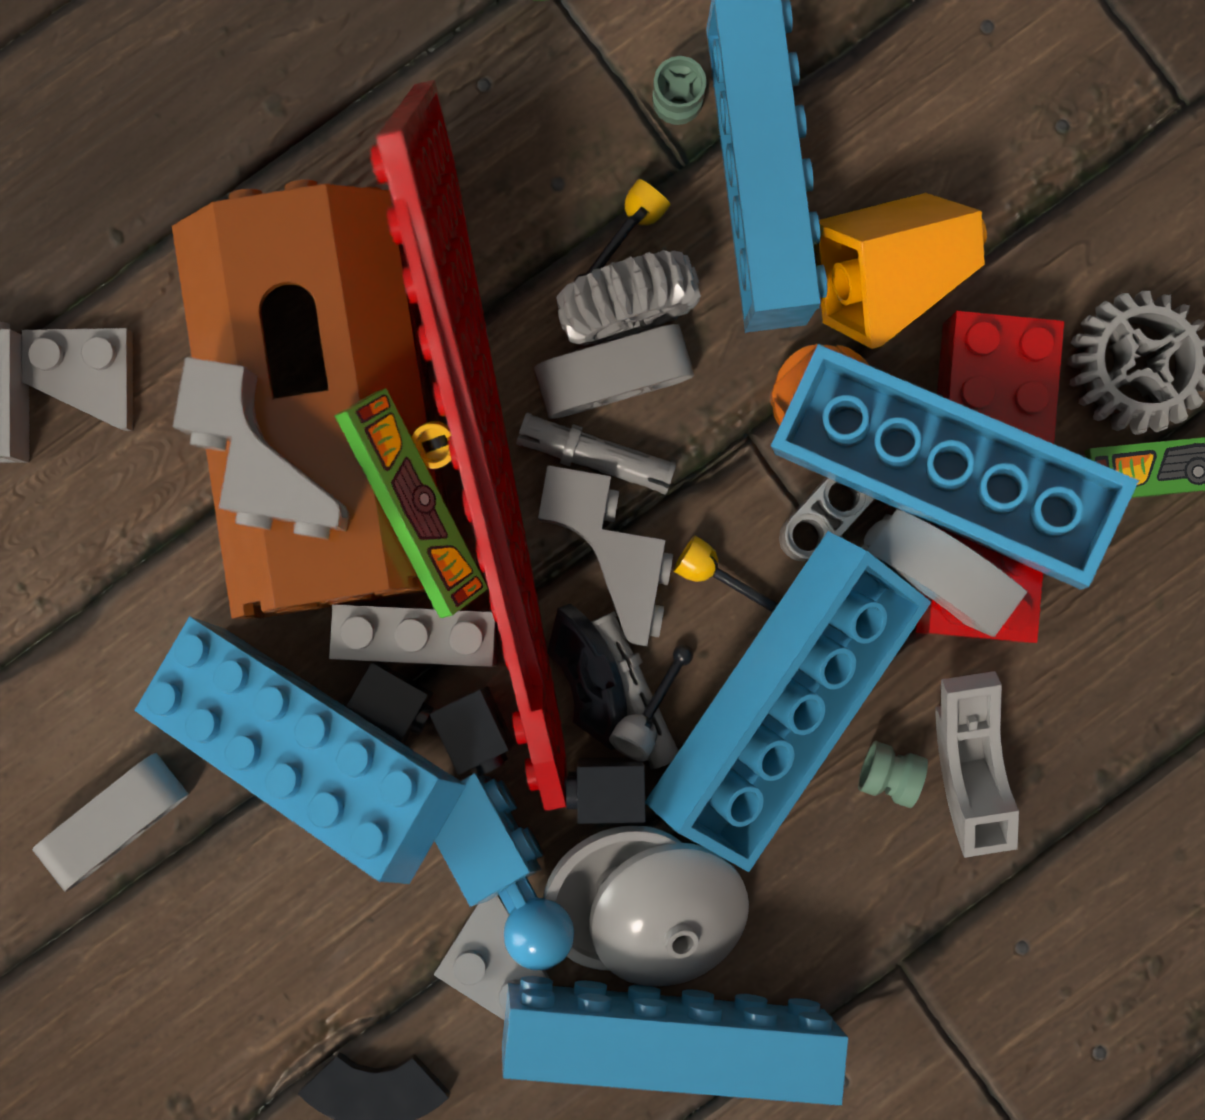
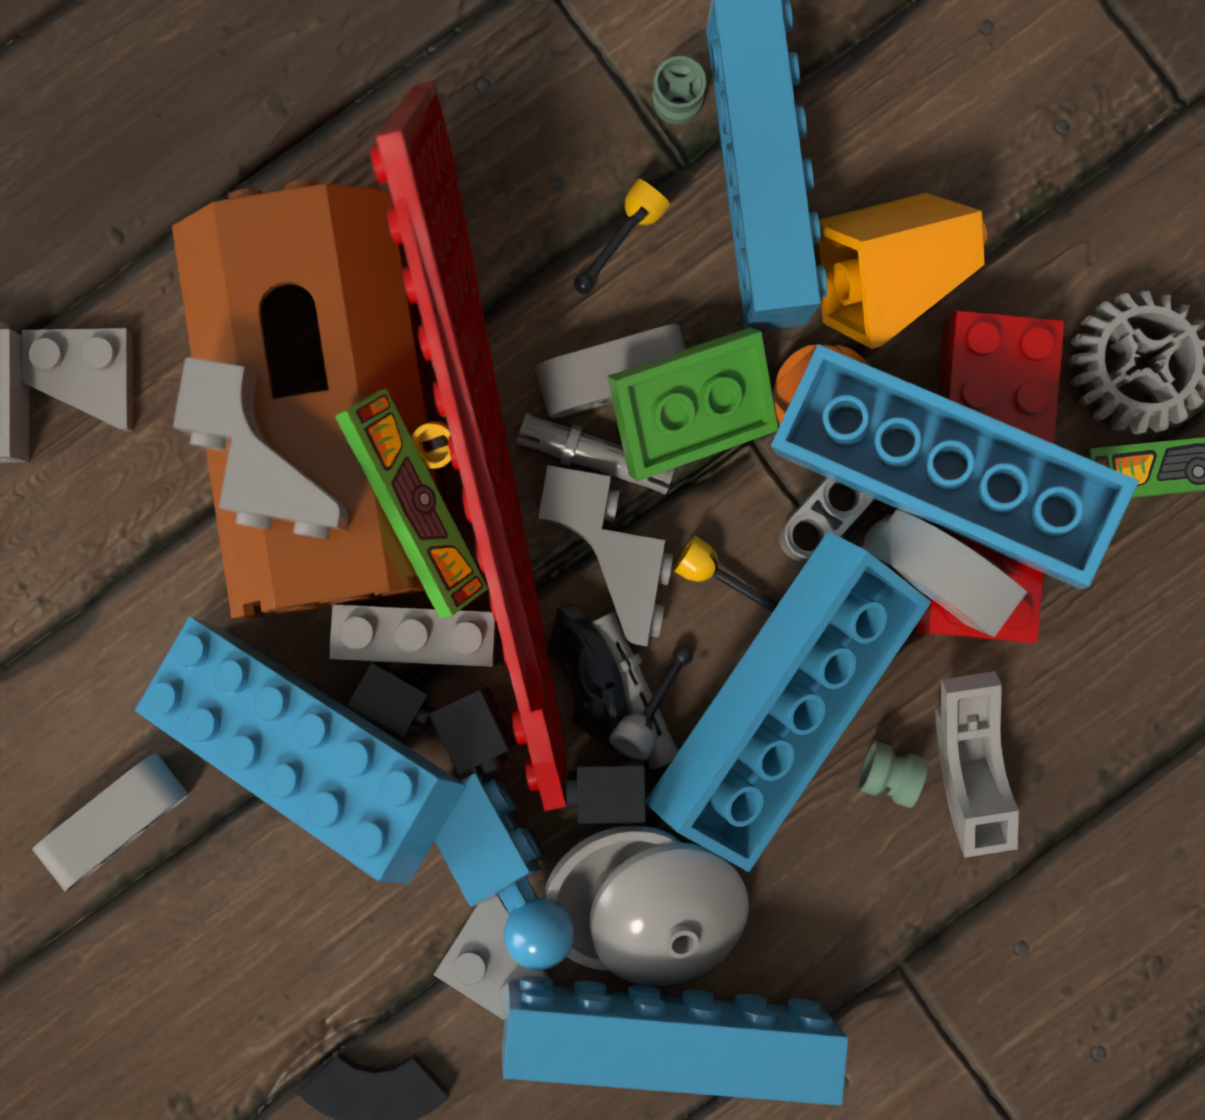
(628, 297): light grey gear -> none
(693, 403): none -> bright green plate

